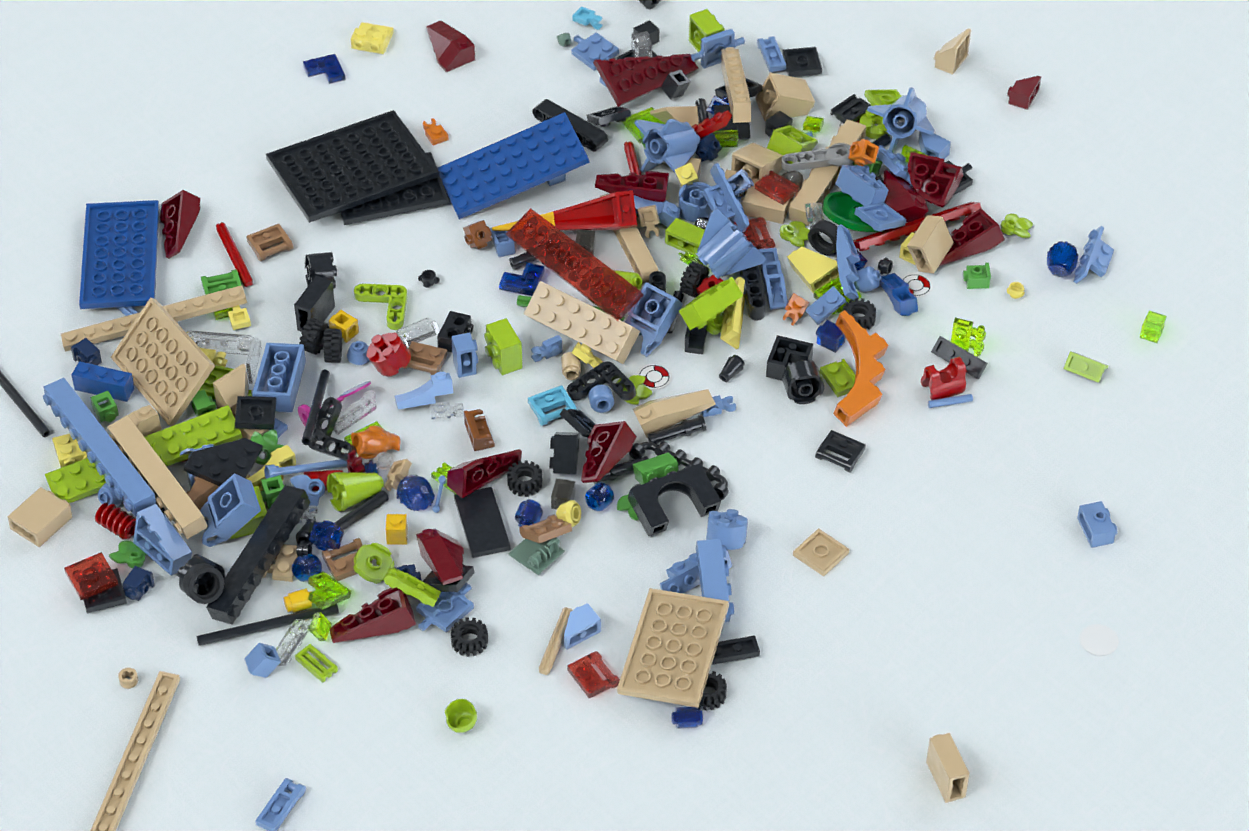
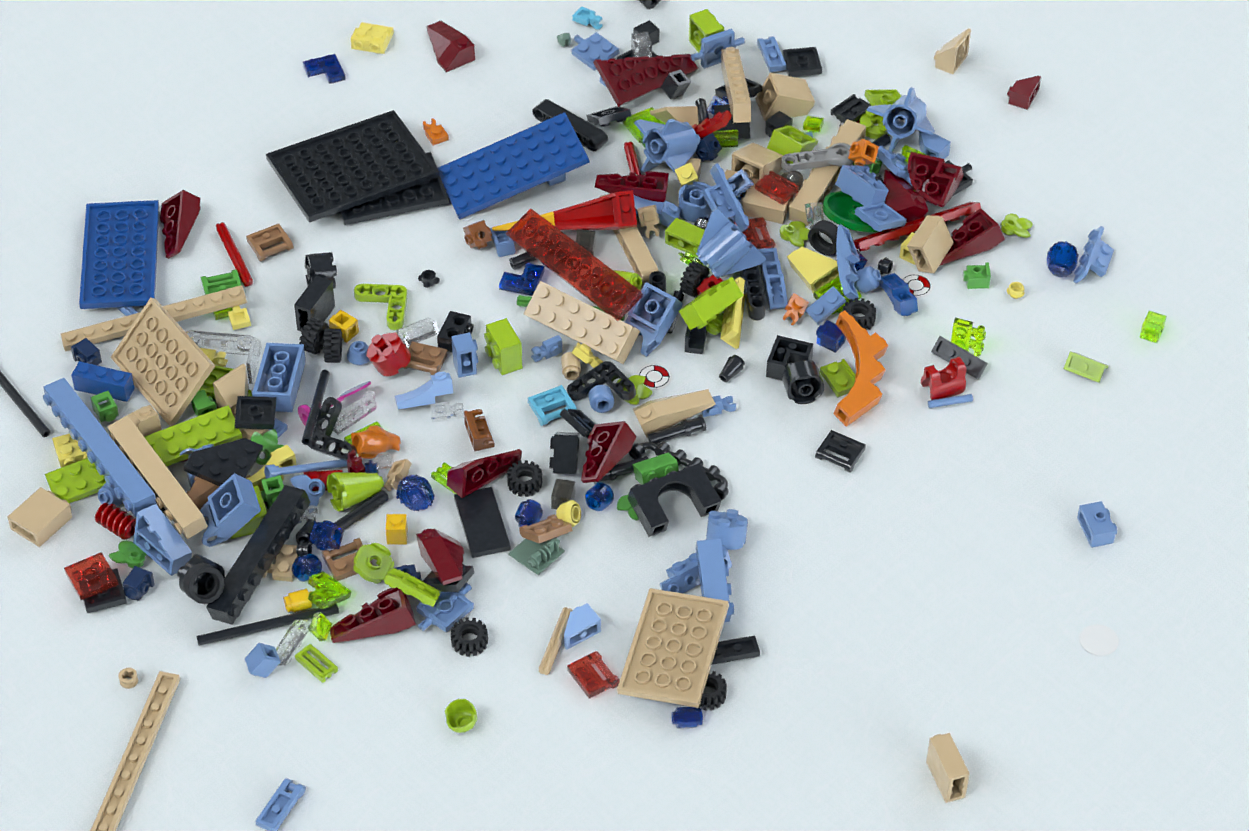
(442, 480): medium blue hinge -> none
(821, 552): tan tile -> none

